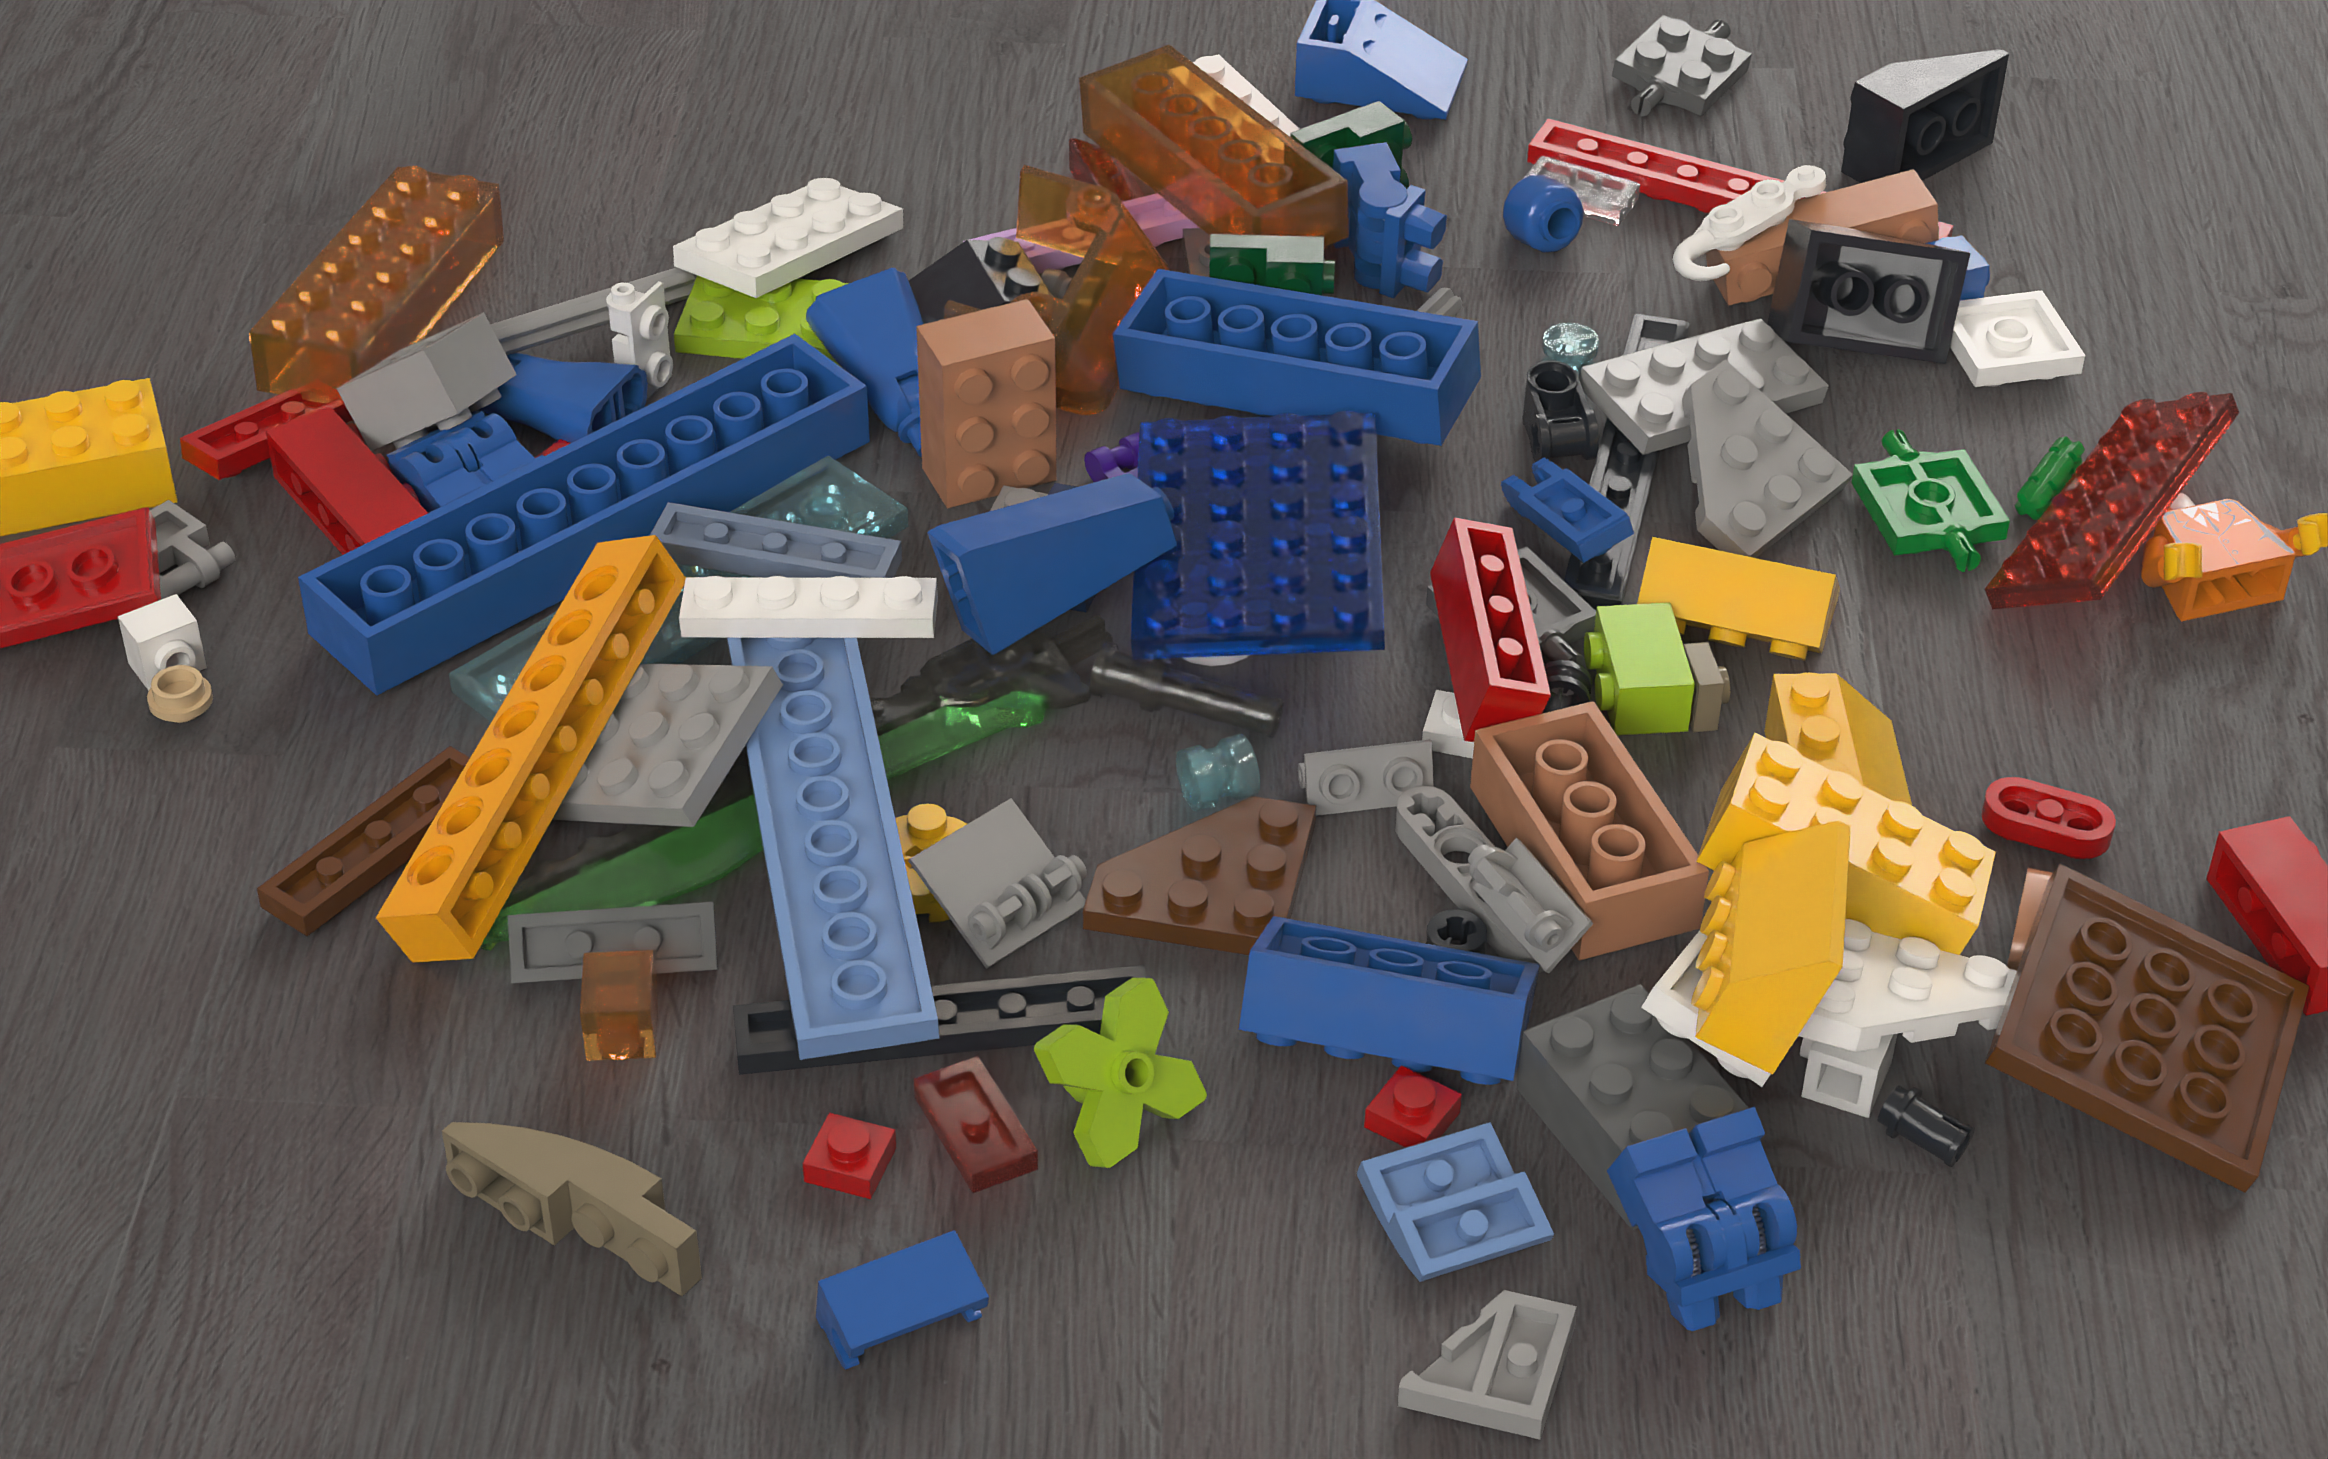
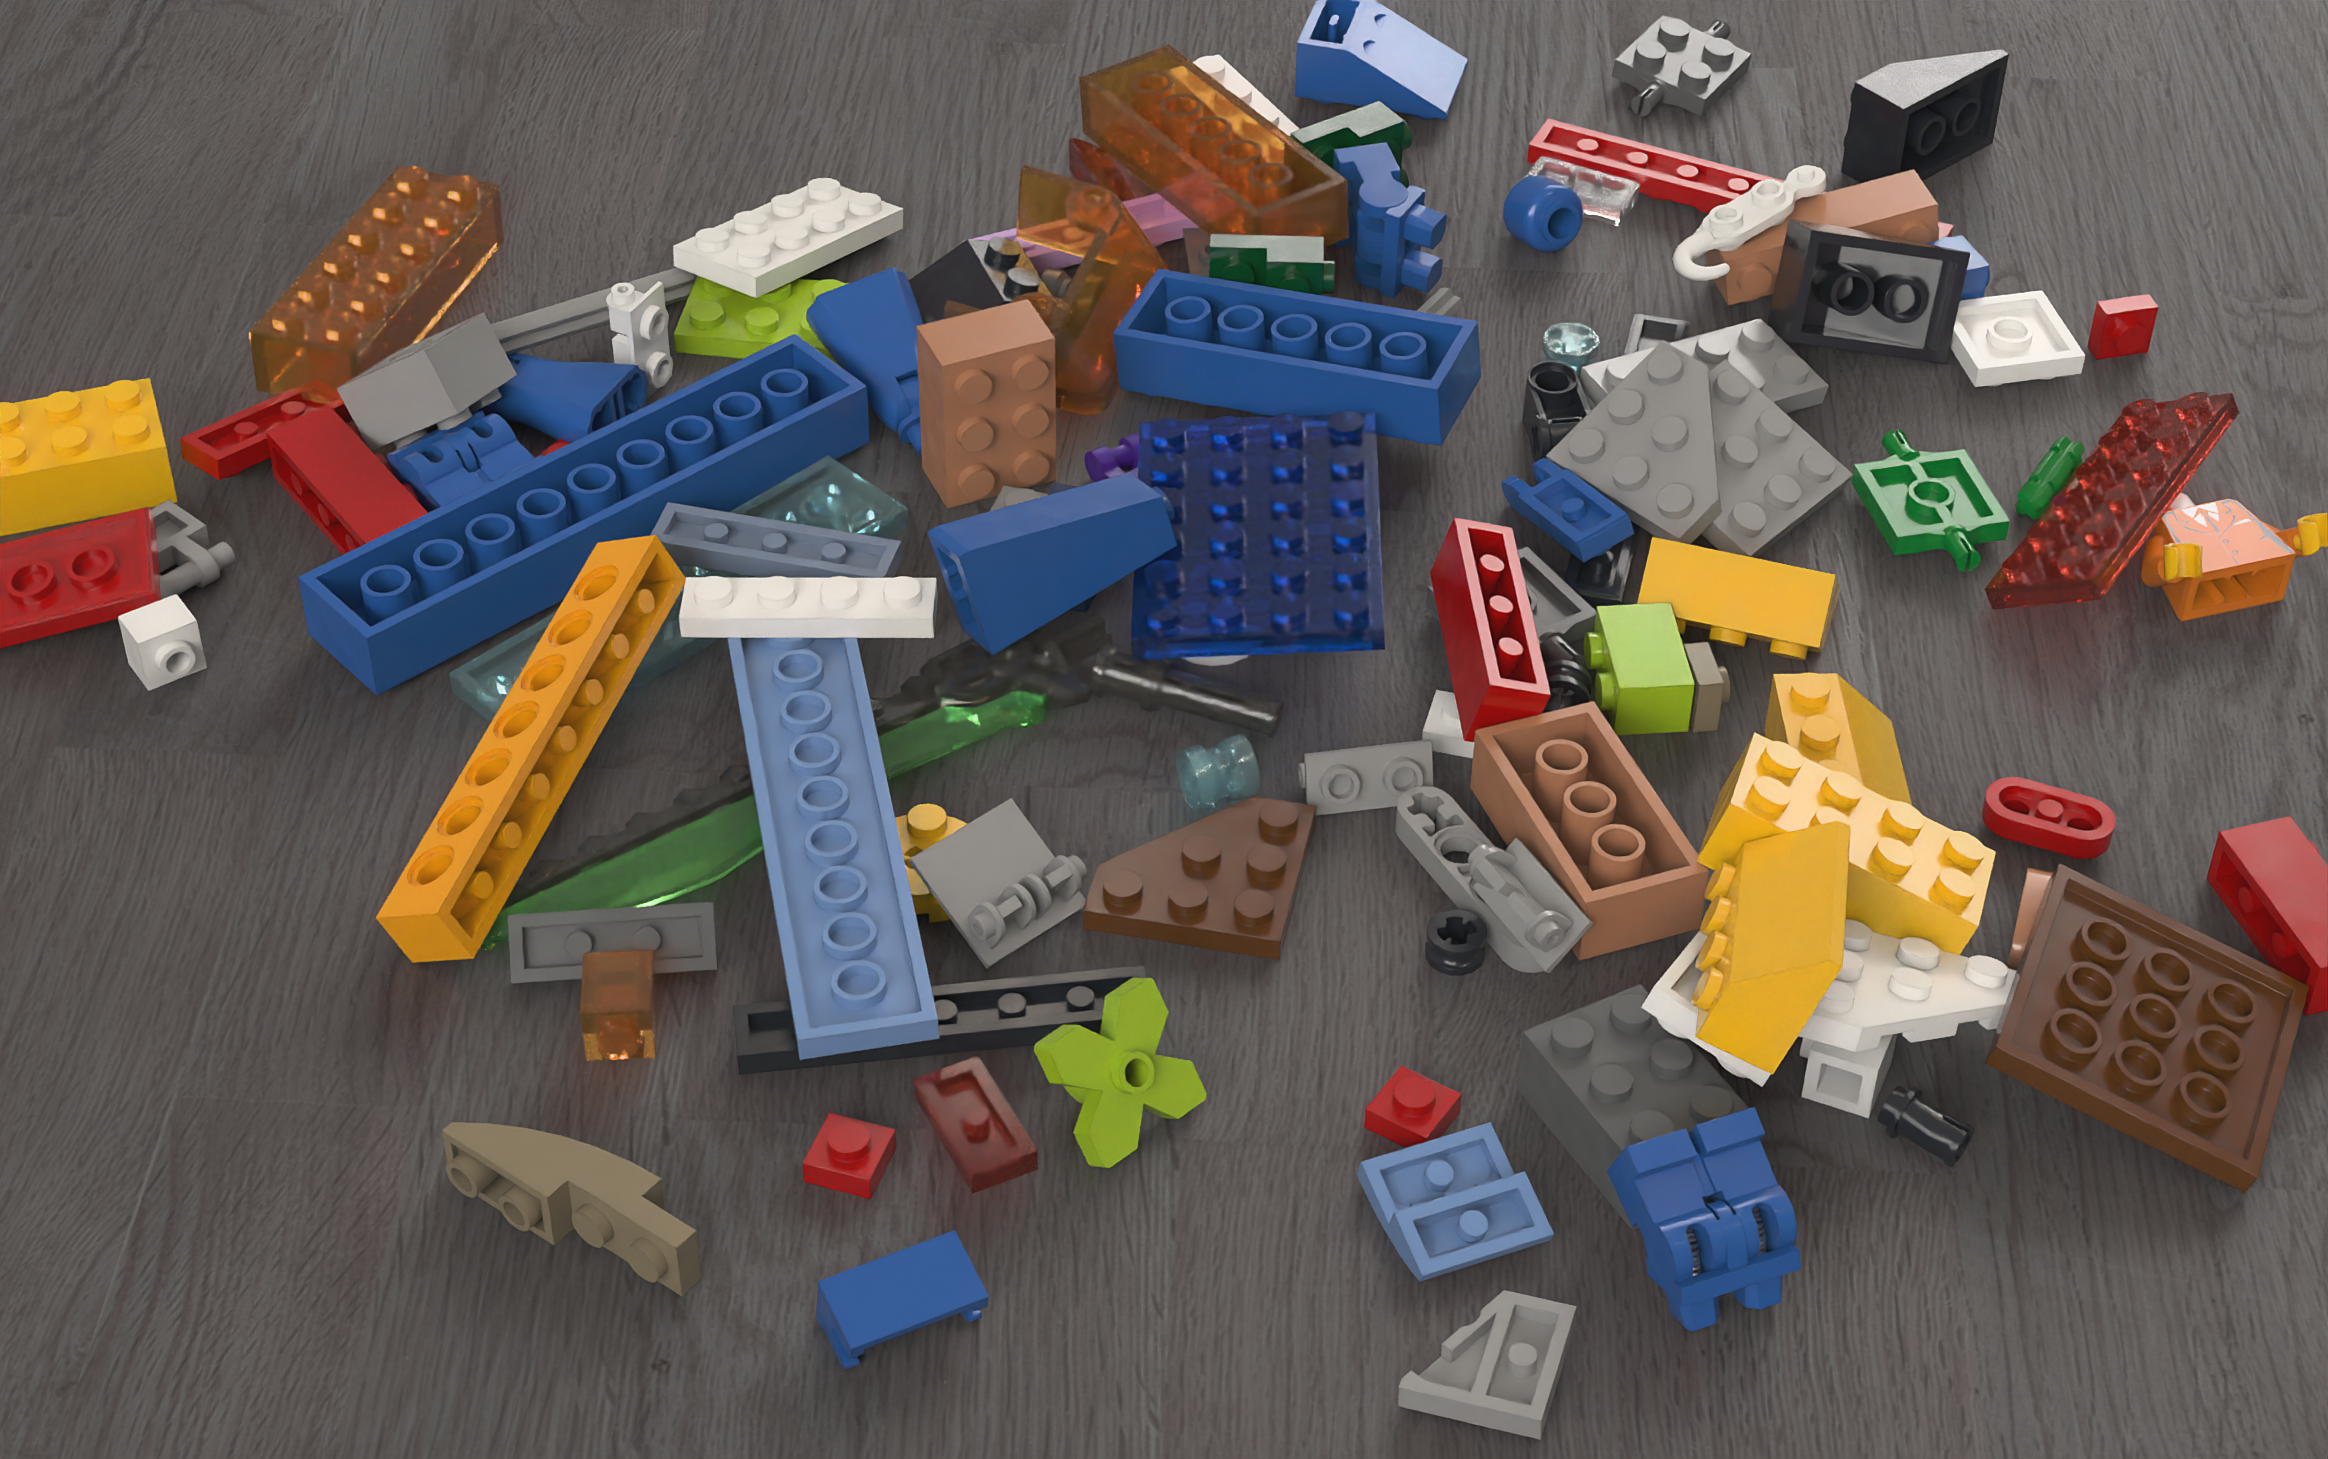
(179, 694): tan plate -> none
(362, 848): reddish brown plate -> none
(670, 743): light grey plate -> none
(1388, 999): blue slope -> none
(1652, 446): none -> light grey plate
(2122, 326): none -> red plate

